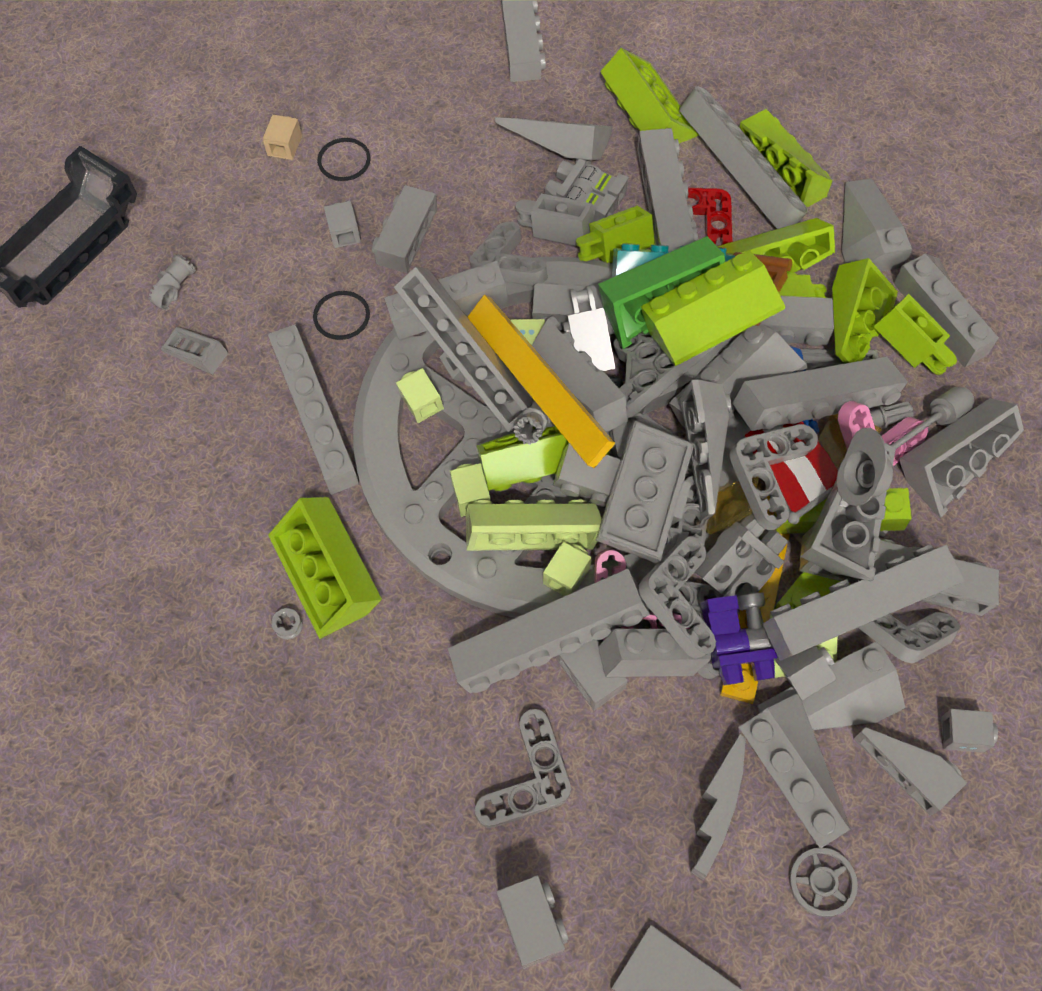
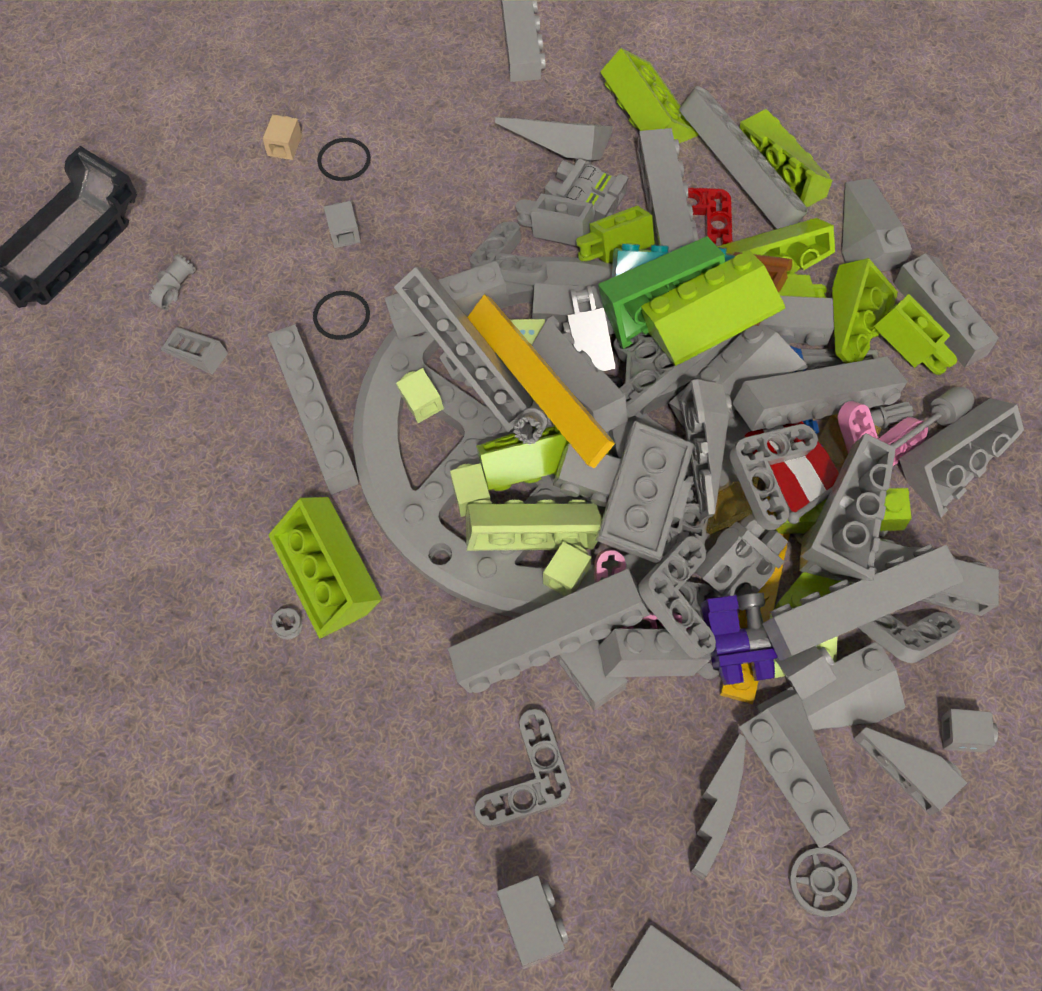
(405, 229): light grey brick -> none
(865, 469): light grey piece -> none

